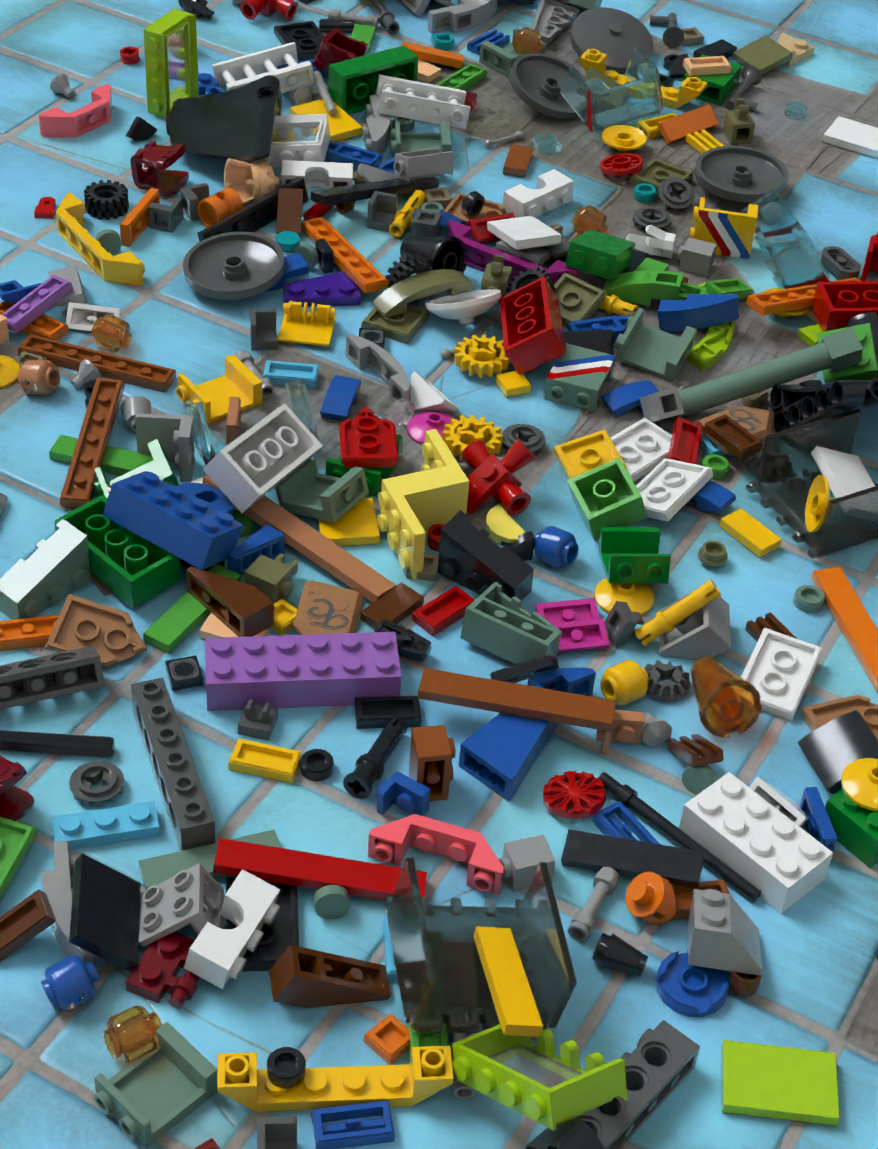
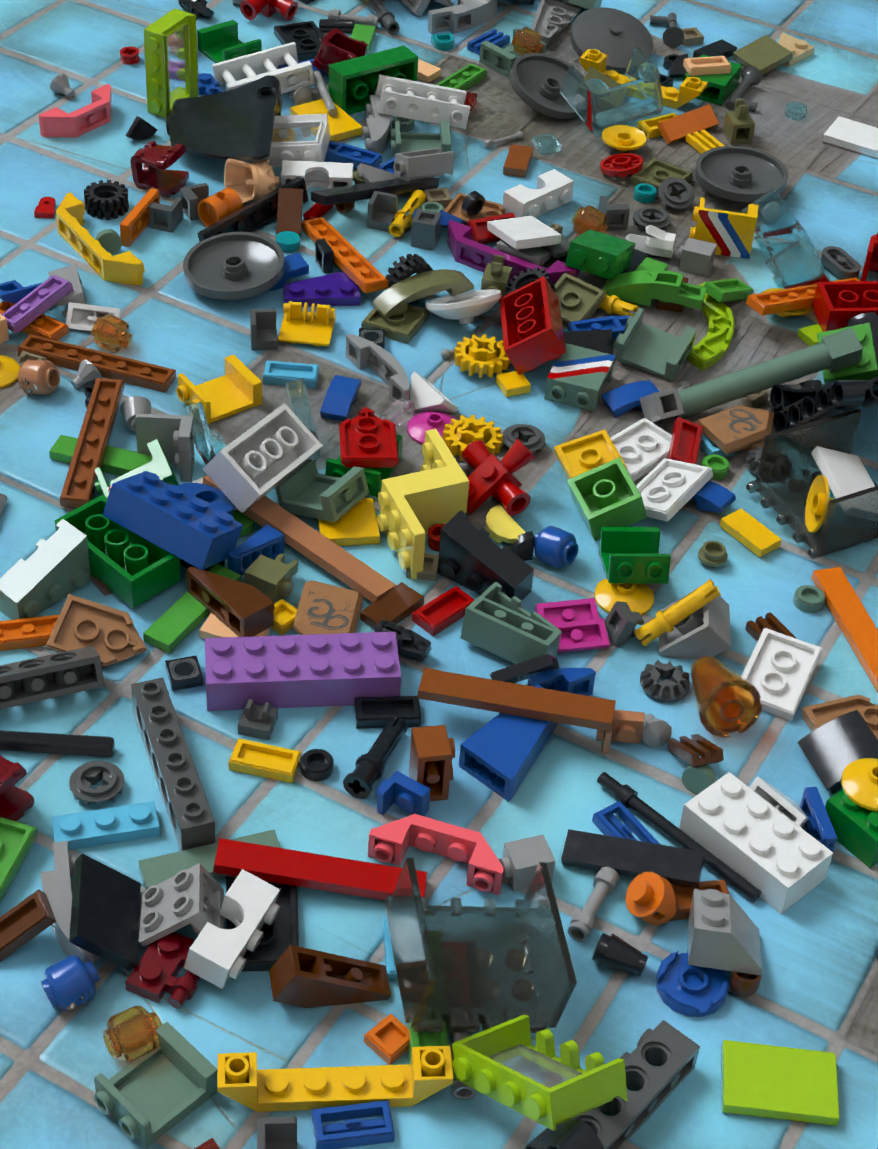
(222, 42): none -> green panel
(233, 419): nougat tile -> none
(247, 359): light grey bar -> none
(286, 1067): black tile -> none
(309, 254): sand green tile -> none
(331, 902): sand green tile -> none
(435, 55): orange tile -> none
(437, 251): black cone -> none
(507, 982): yellow tile -> none
(574, 795): red wheel -> none
(616, 215): none -> dark grey panel
(624, 682): yellow head -> none
(697, 311): blue slope -> none
(733, 436): reddish brown tile -> none

